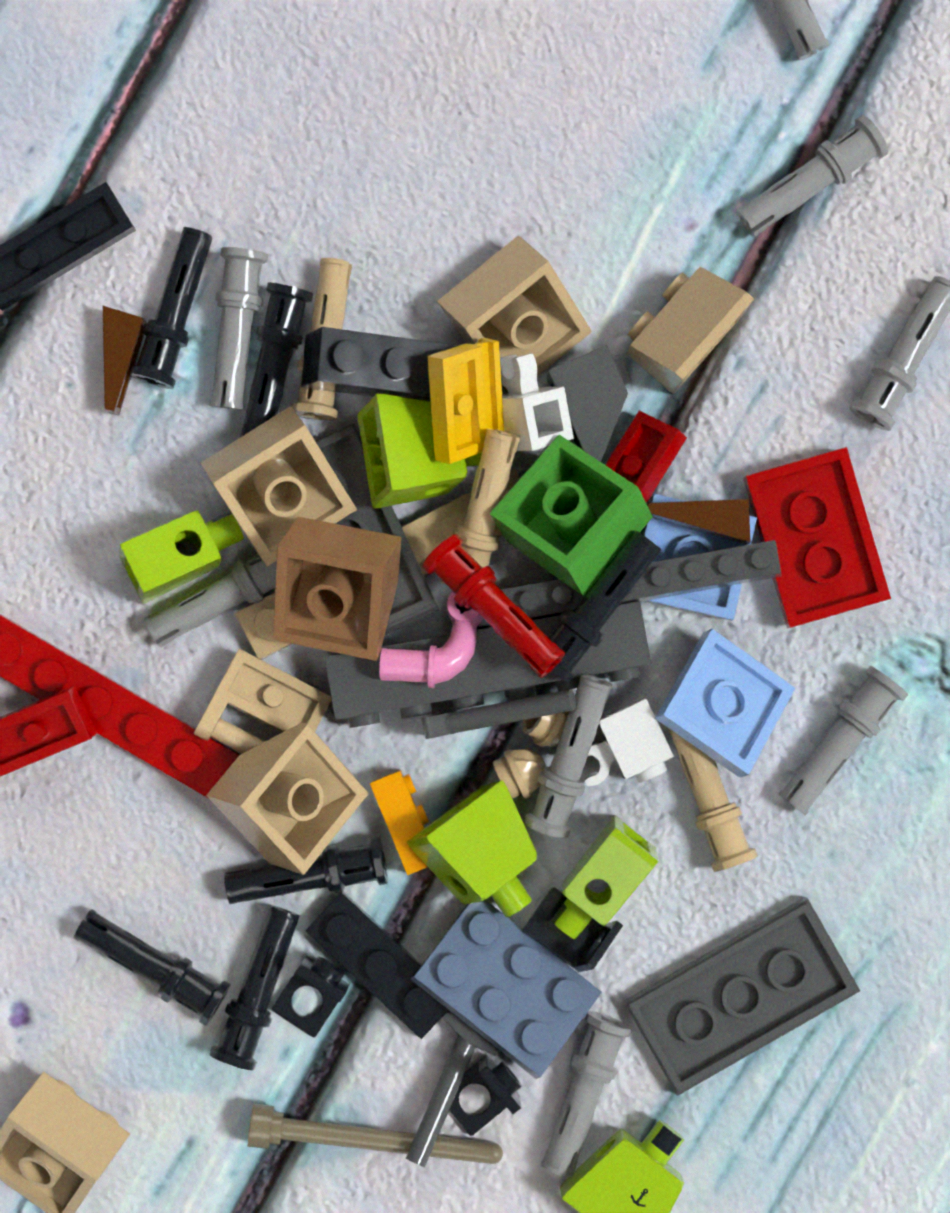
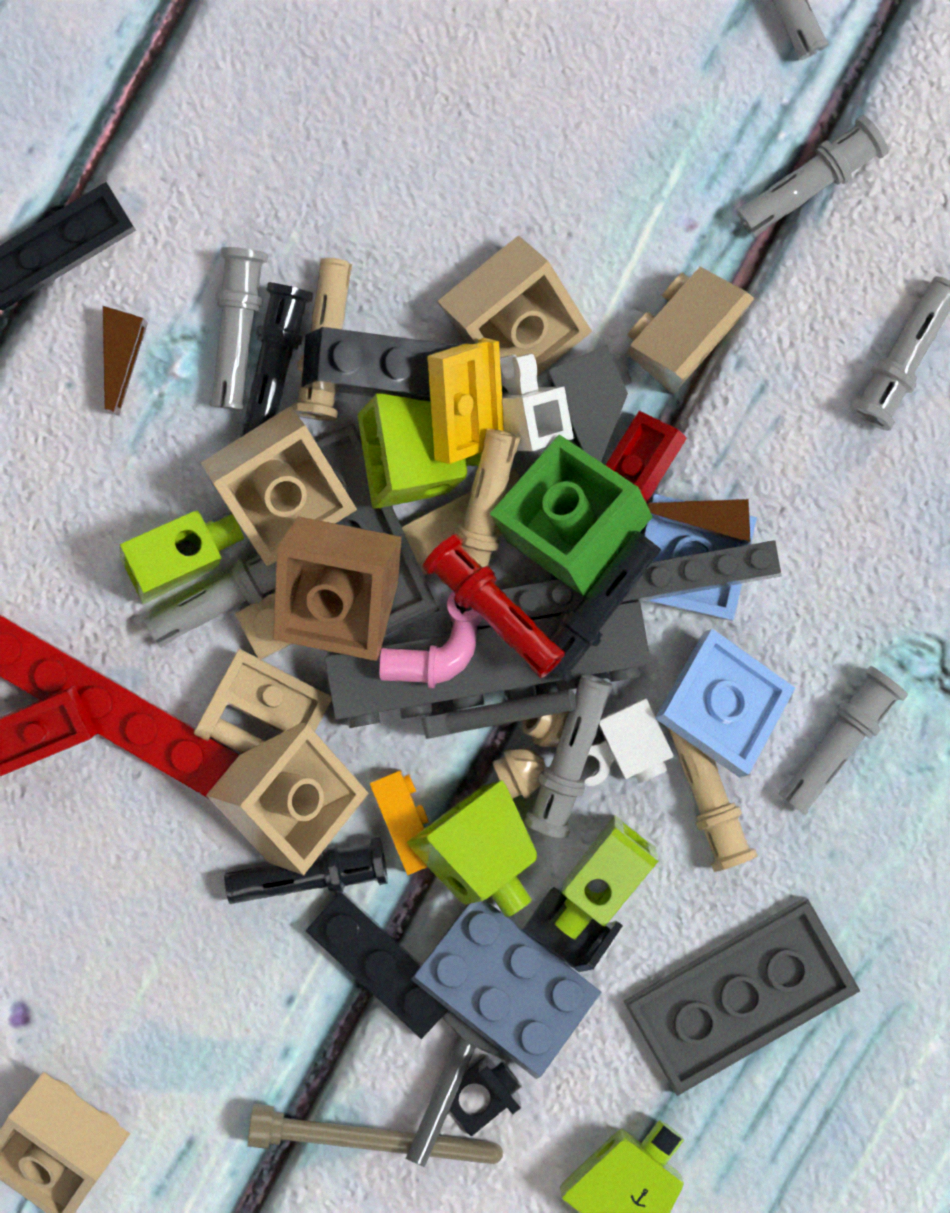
(166, 332): black pin -> none
(174, 978): black pin -> none
(256, 992): black pin -> none
(326, 979): black bracket -> none
(591, 1070): light grey pin -> none
(819, 536): red plate -> none

